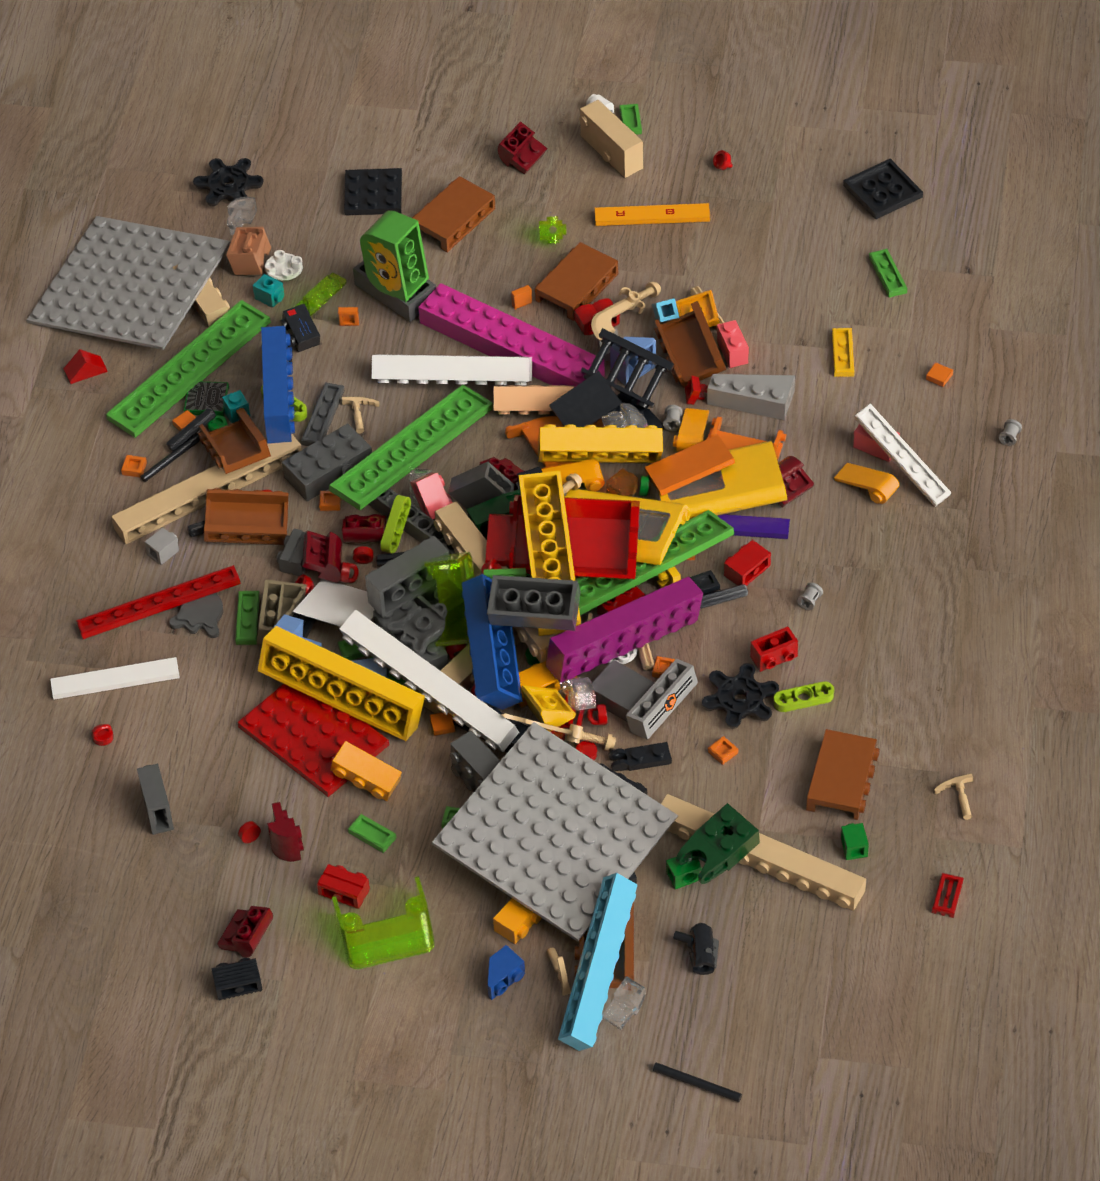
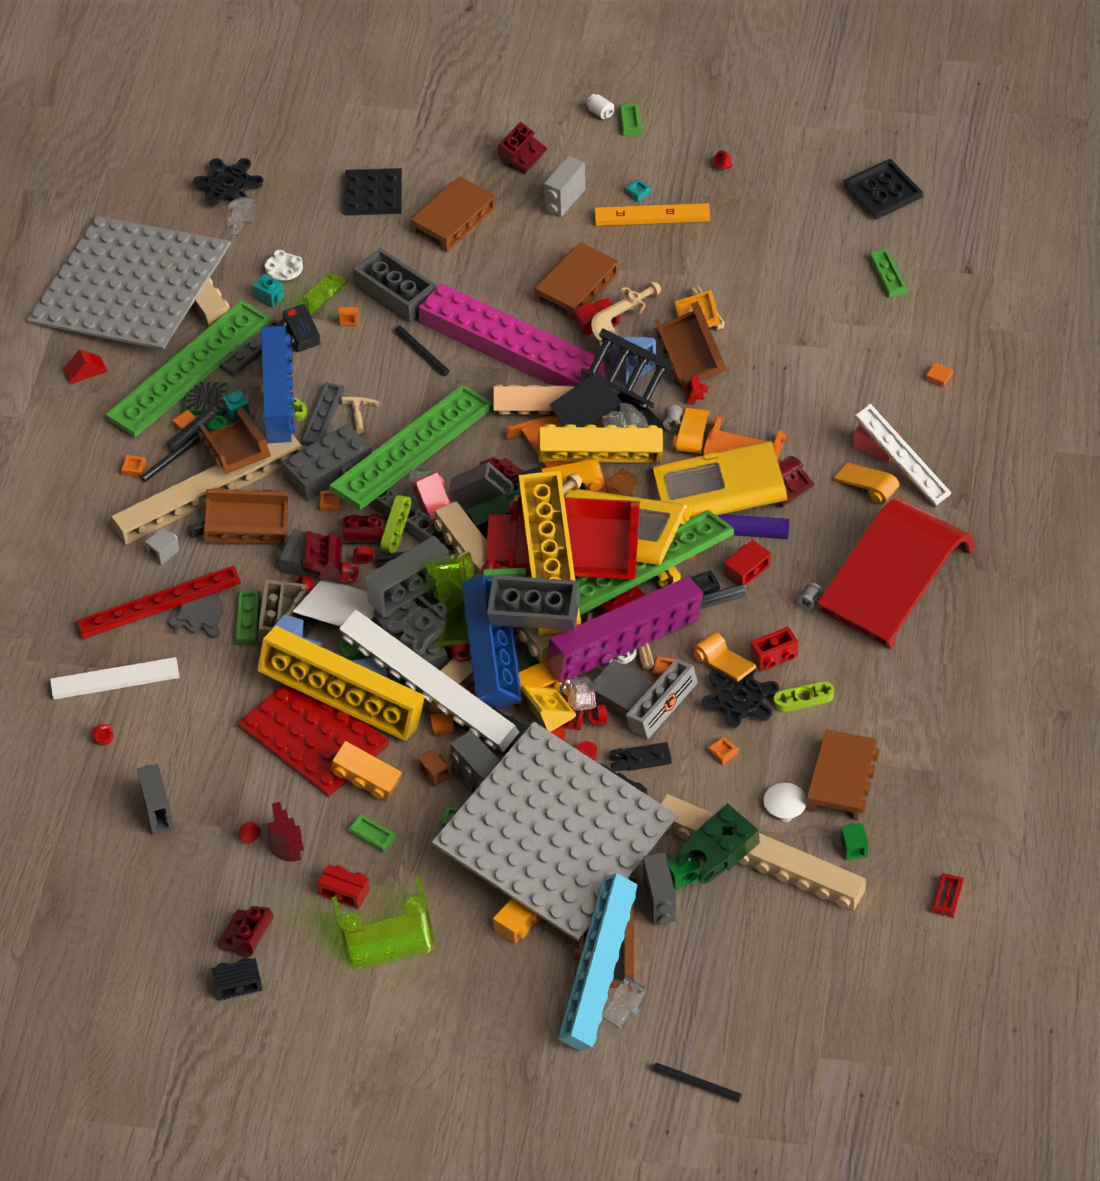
(246, 352): none -> dark grey tile
(248, 250): nougat piece -> none
(395, 255): bright green brick -> none
(422, 350): none -> black bar
(434, 768): none -> dark orange brick
(452, 368): white brick -> none
(461, 648): none -> red tile
(504, 970): blue slope -> none
(521, 297): orange tile -> none
(544, 229): clear neon green brick -> none
(559, 966): tan piece -> none
(564, 186): none -> light grey brick
(574, 733): tan sword -> none
(611, 138): tan brick -> none
(638, 190): none -> teal tile
(644, 485): green tile -> none
(659, 888): none -> dark grey brick
(665, 310): medium azure brick -> none
(689, 465): orange tile -> none
(703, 948): black piece -> none
(714, 653): none -> light orange door
(732, 344): coral brick -> none
(752, 393): light grey wedge -> none
(785, 801): none -> white dish
(843, 352): yellow tile -> none
(891, 570): none -> red panel
(959, 783): tan piece -> none
(1008, 436): light grey bush -> none

